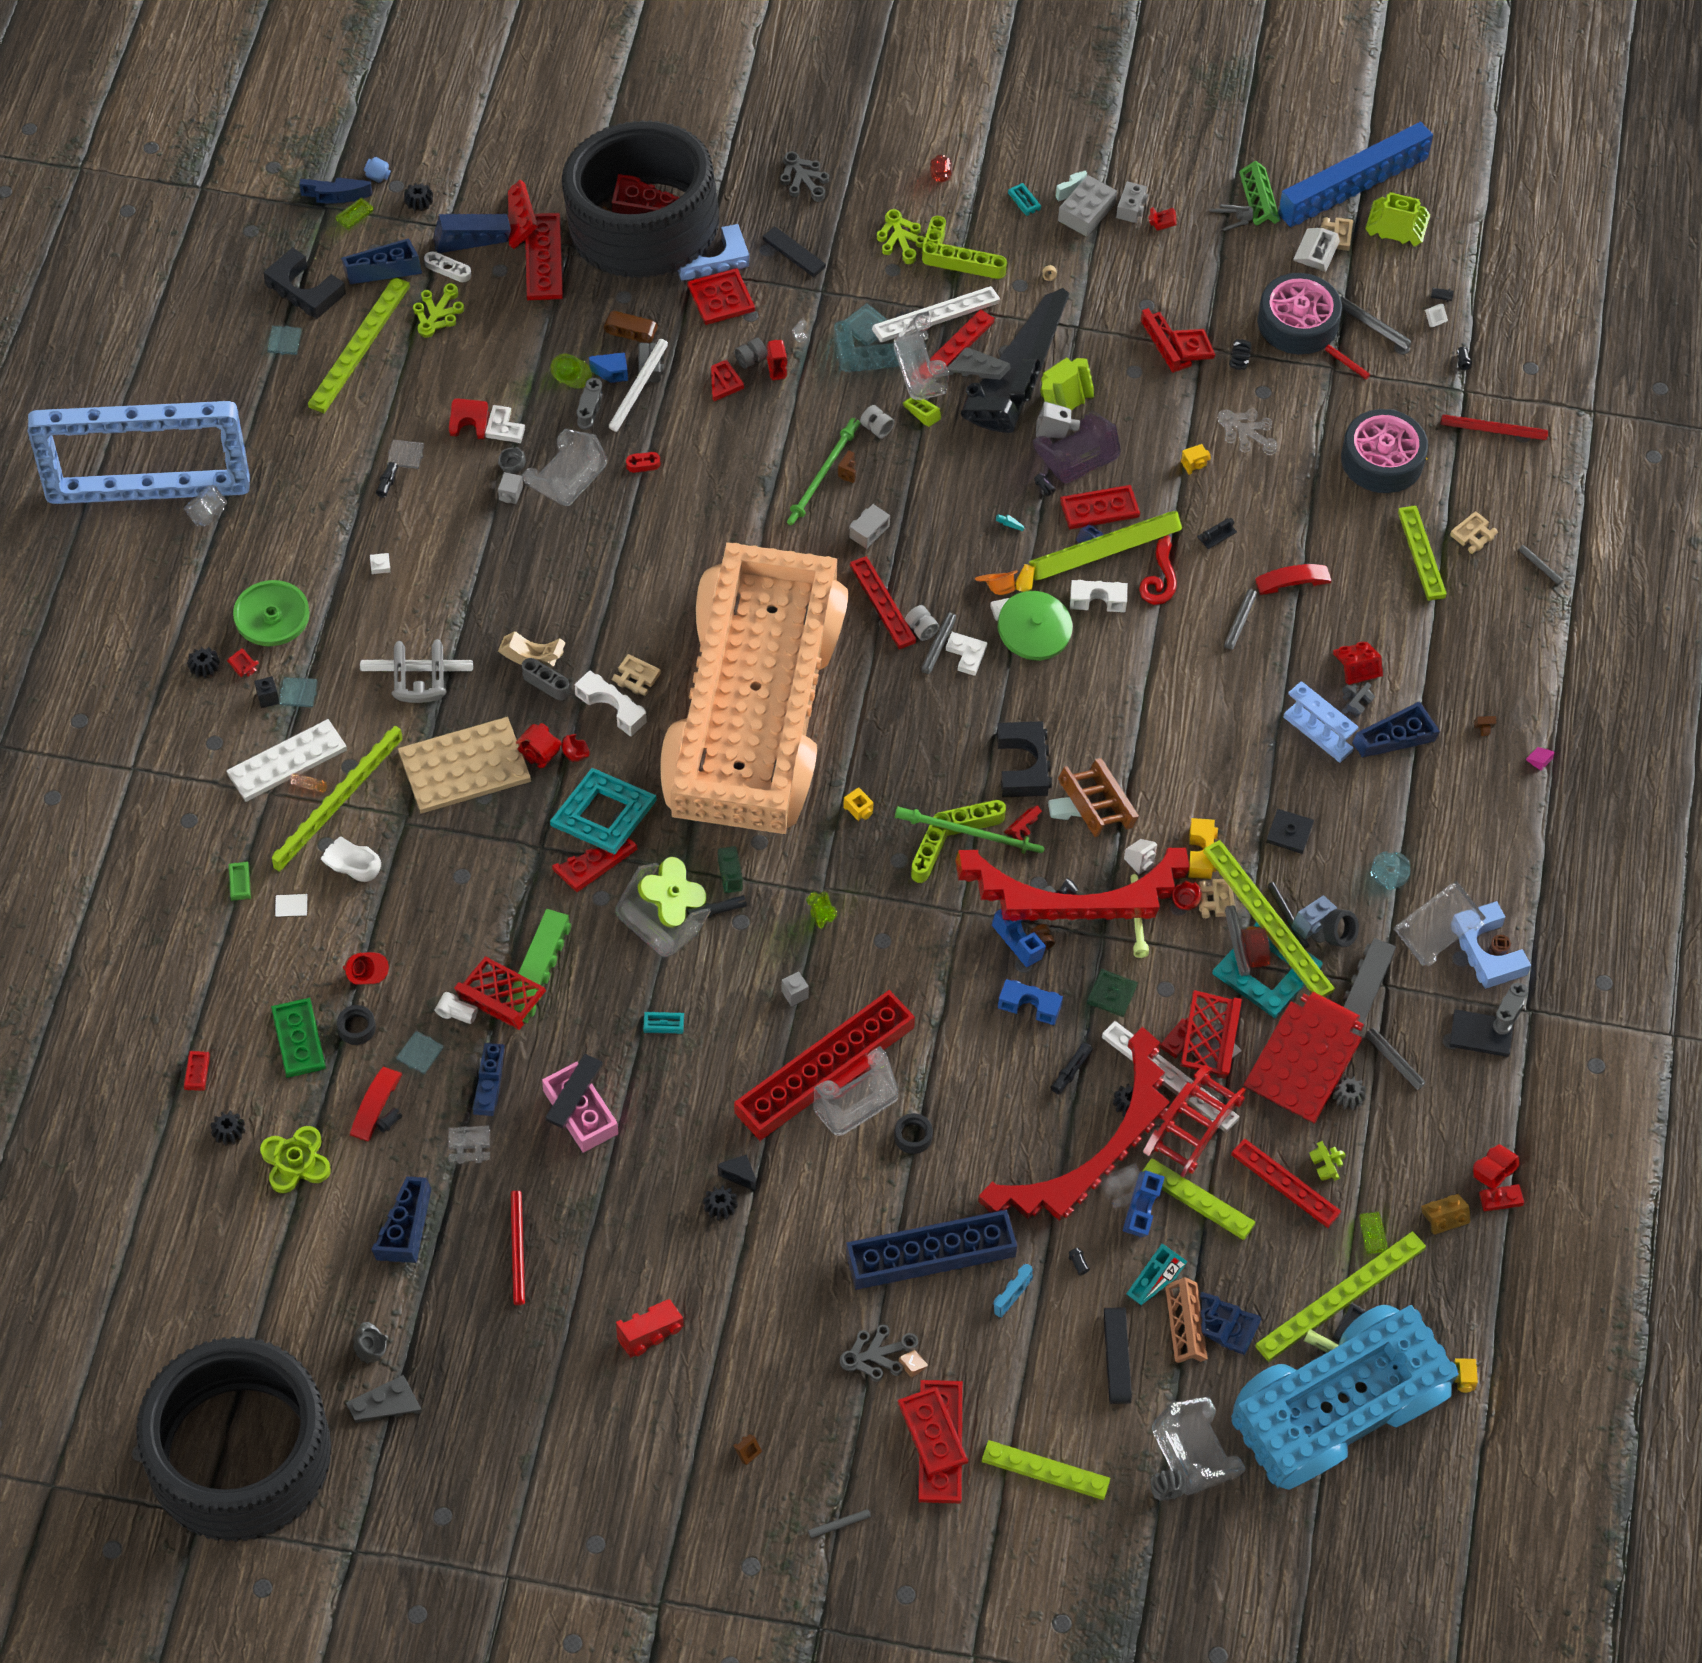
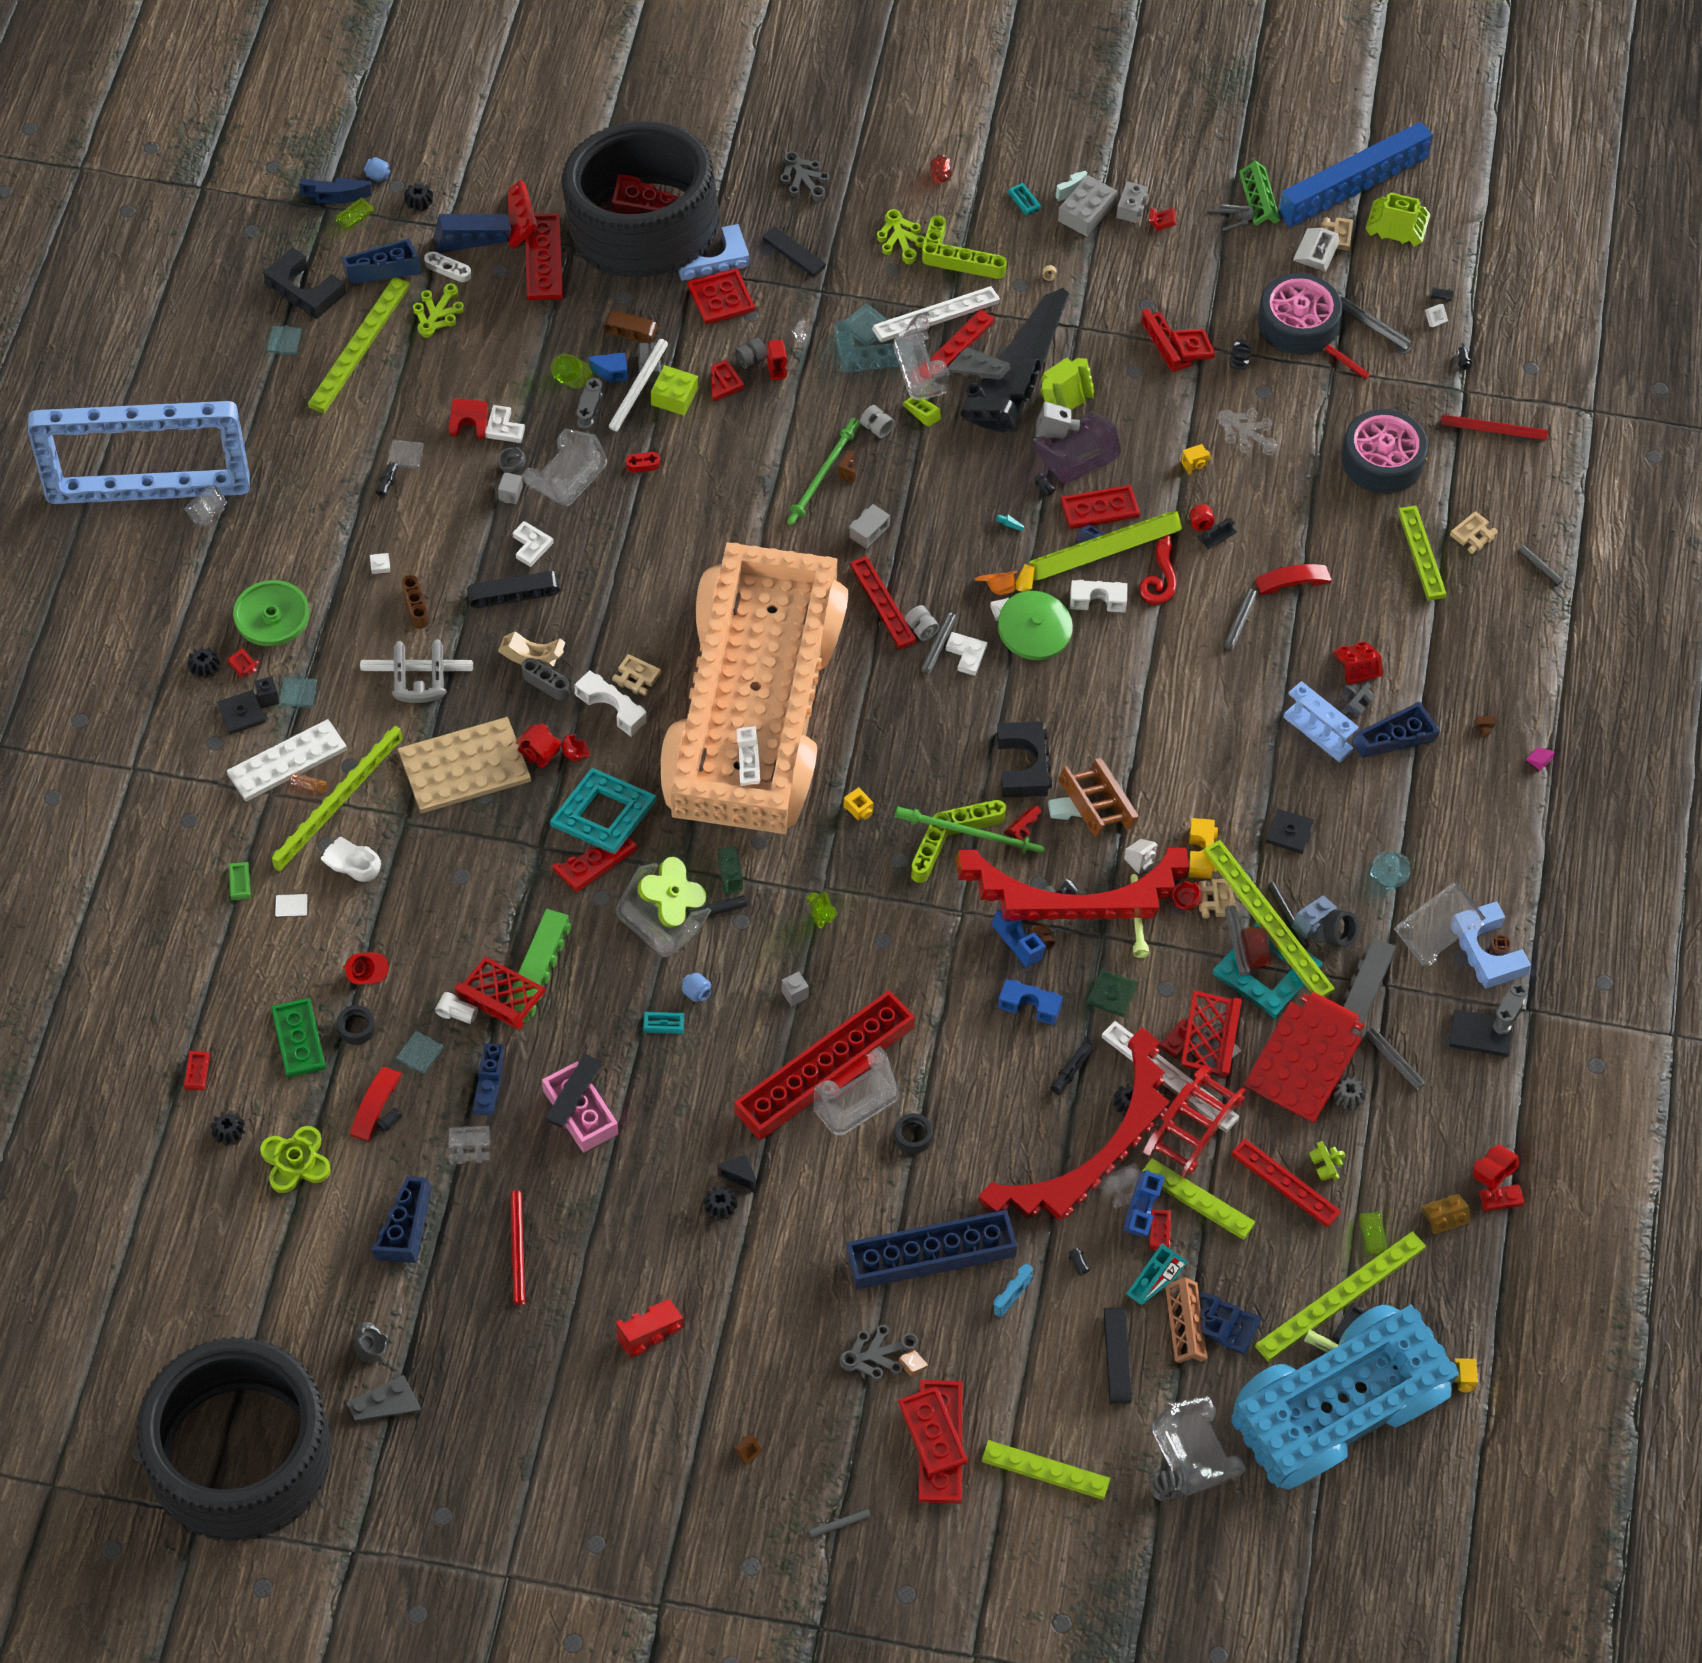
(241, 712): none -> black plate
(412, 592): none -> reddish brown beam
(513, 589): none -> black beam
(535, 543): none -> white plate
(674, 390): none -> lime brick
(696, 987): none -> medium blue head
(748, 756): none -> white slope
(1160, 1229): none -> red plate
(1201, 517): none -> red head

